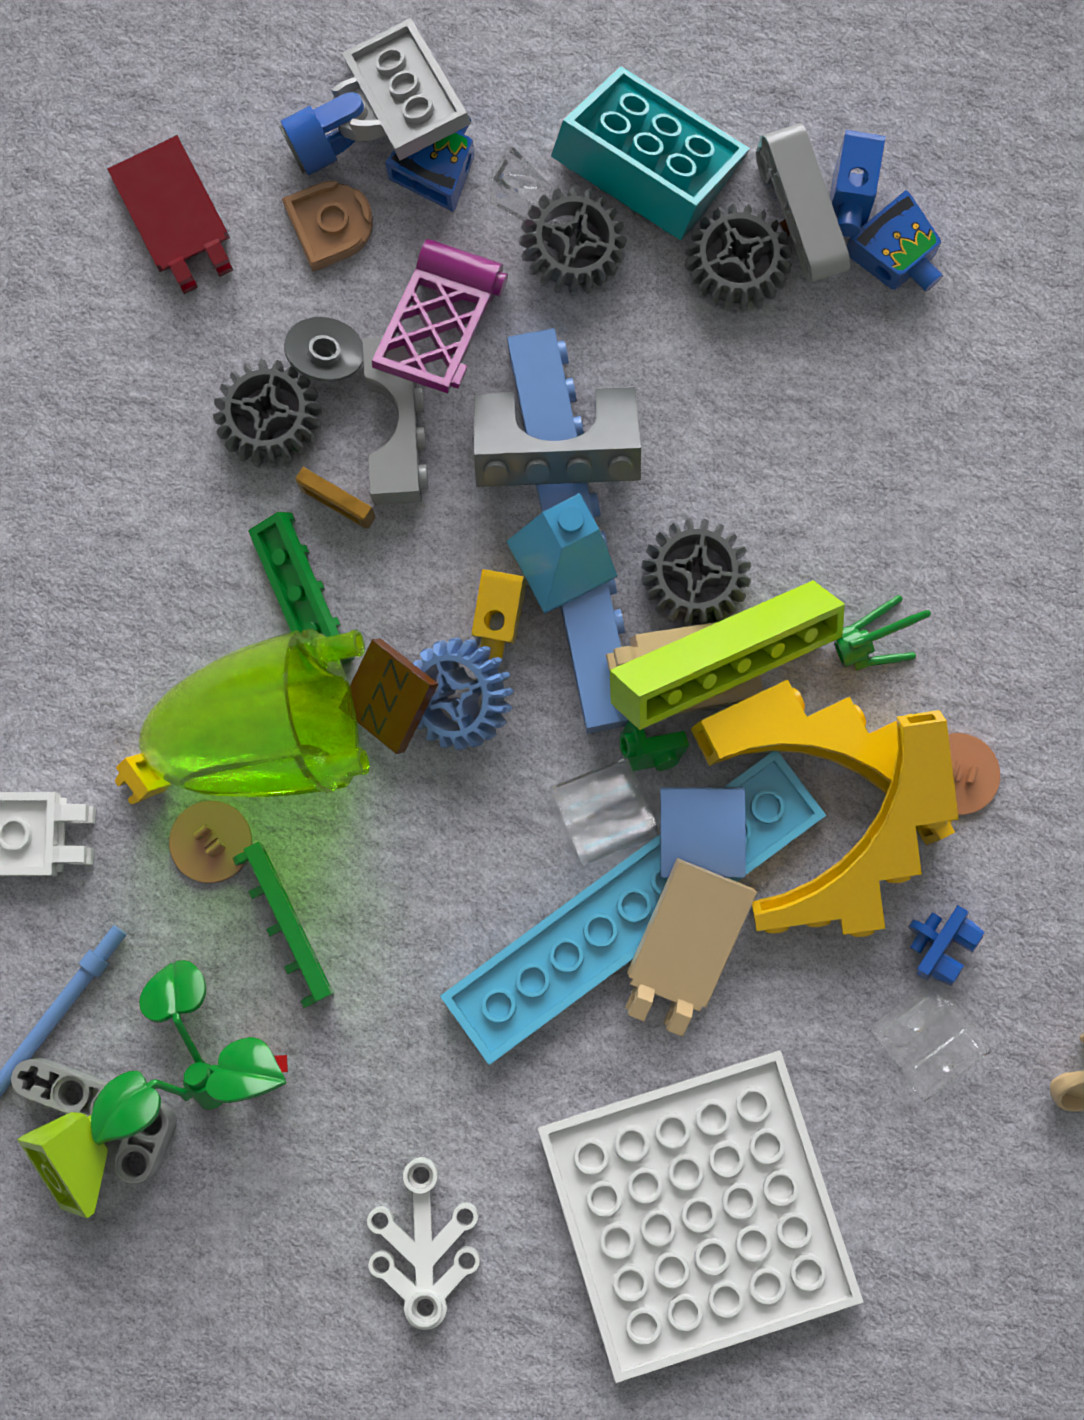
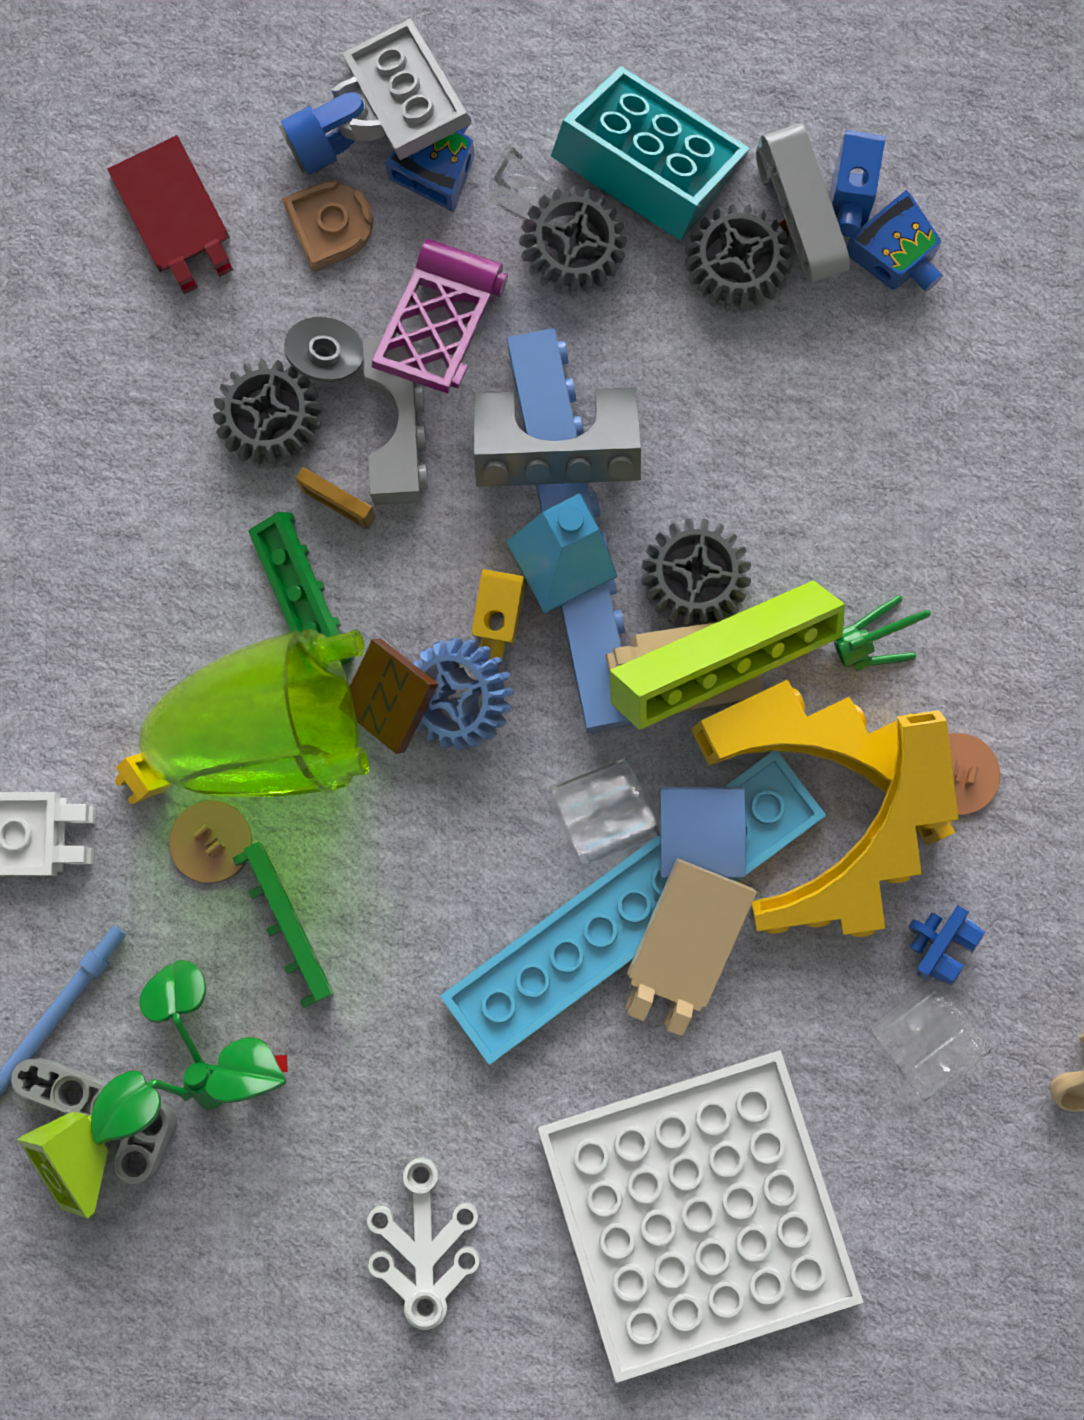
(657, 751): green bracket -> none

